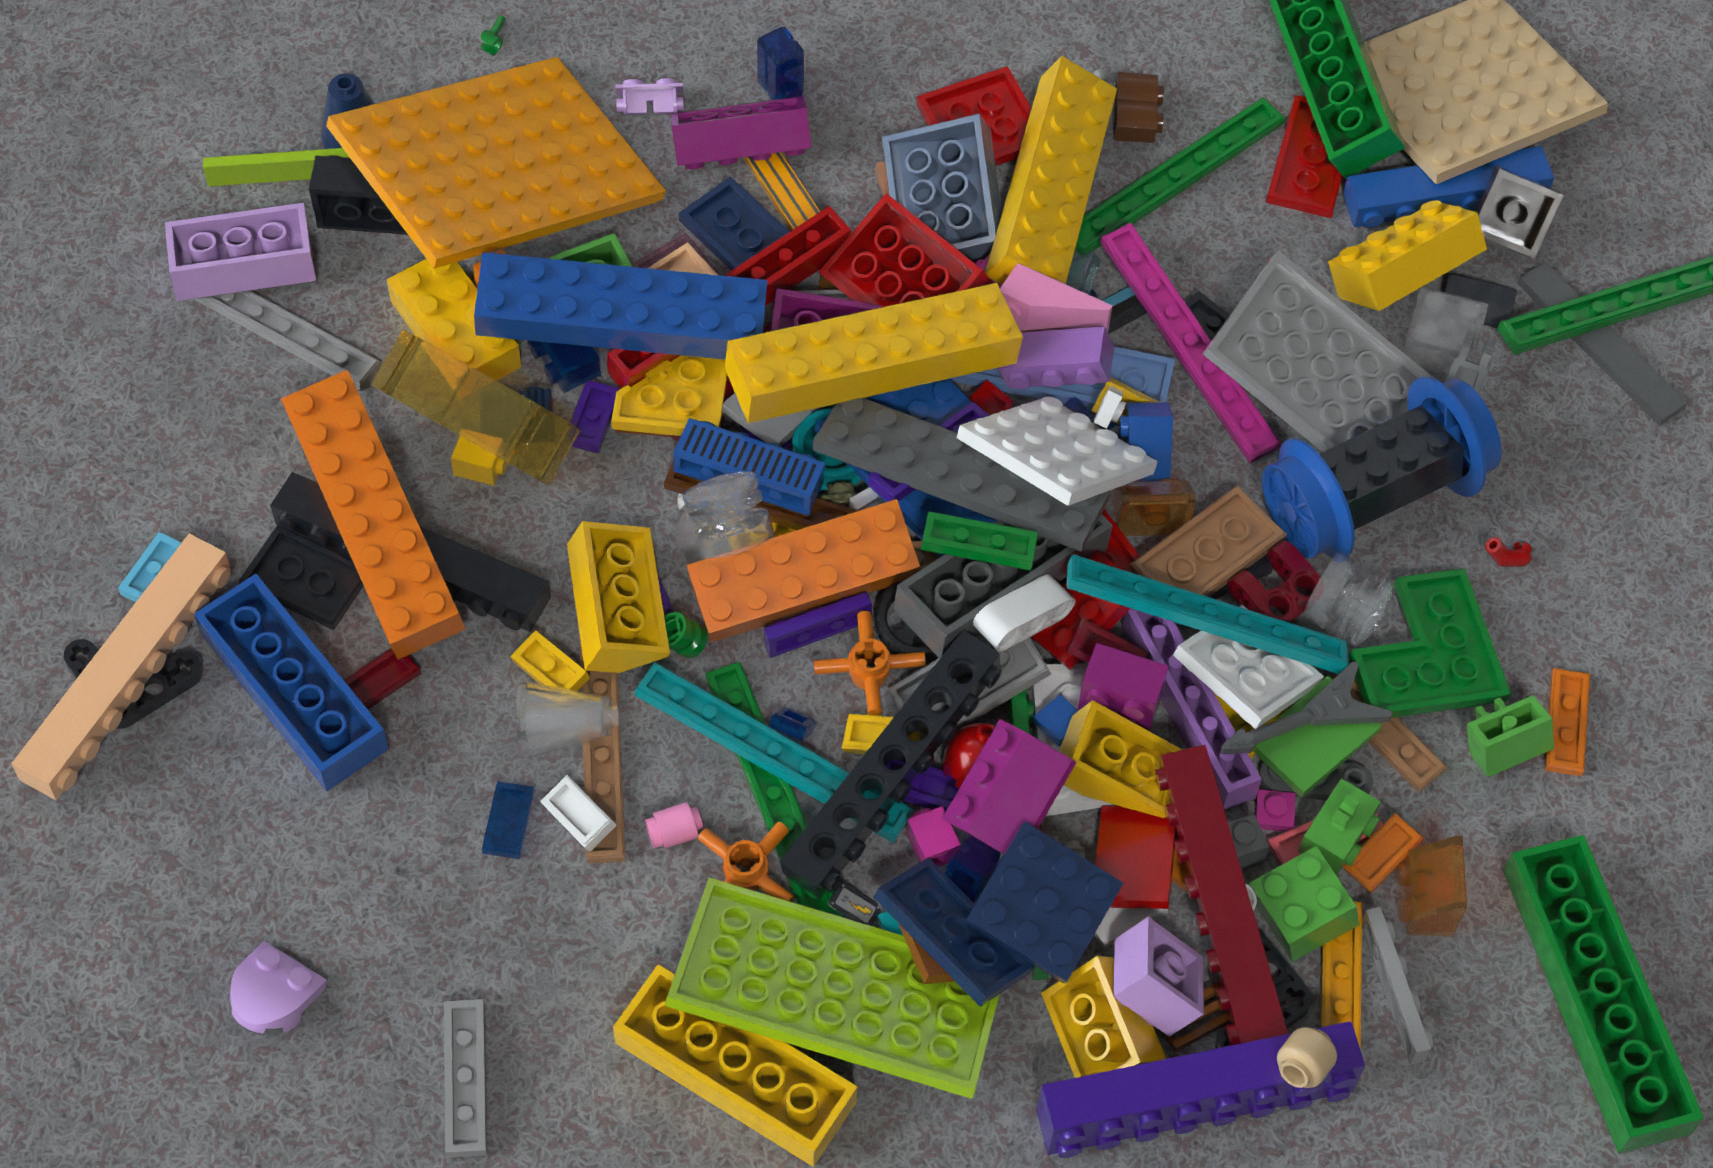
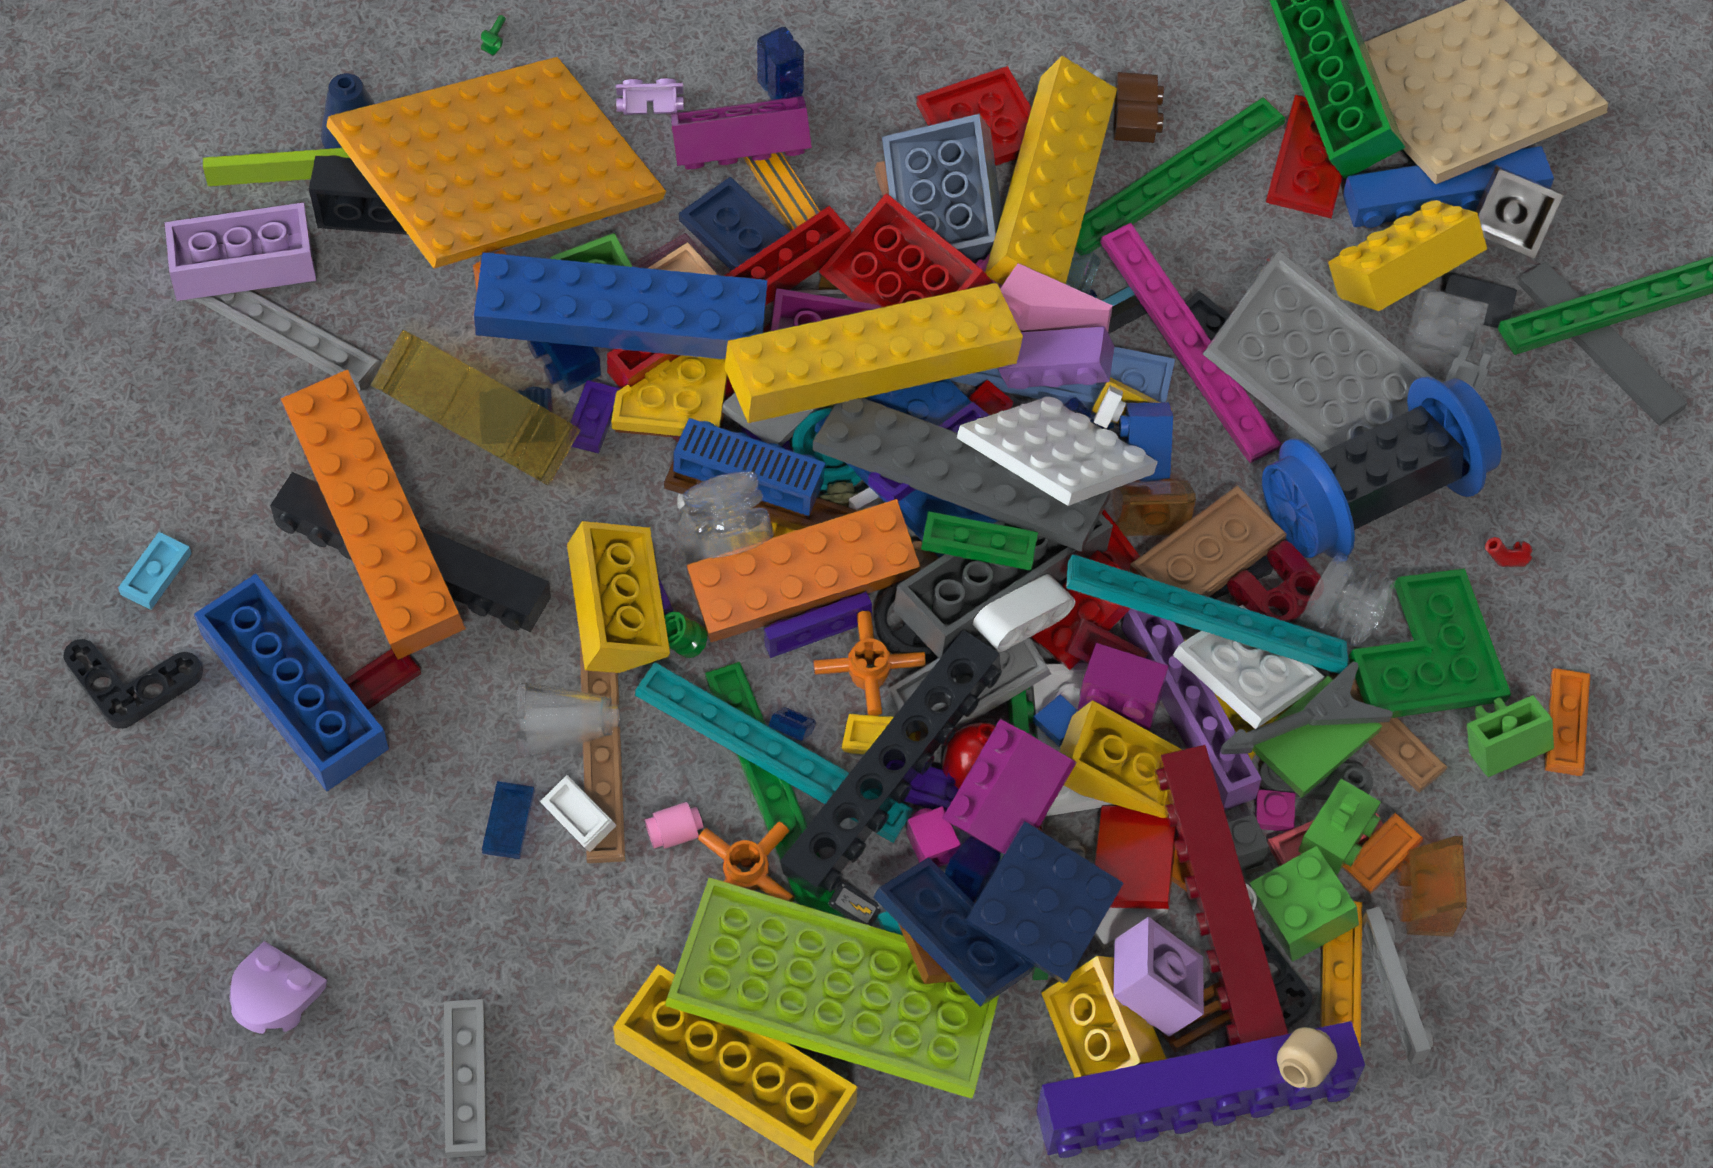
(122, 668): light nougat brick -> none
(306, 577): black tile -> none
(441, 310): yellow brick -> none
(476, 463): yellow brick -> none
(548, 664): yellow plate -> none
(1602, 994): green brick -> none

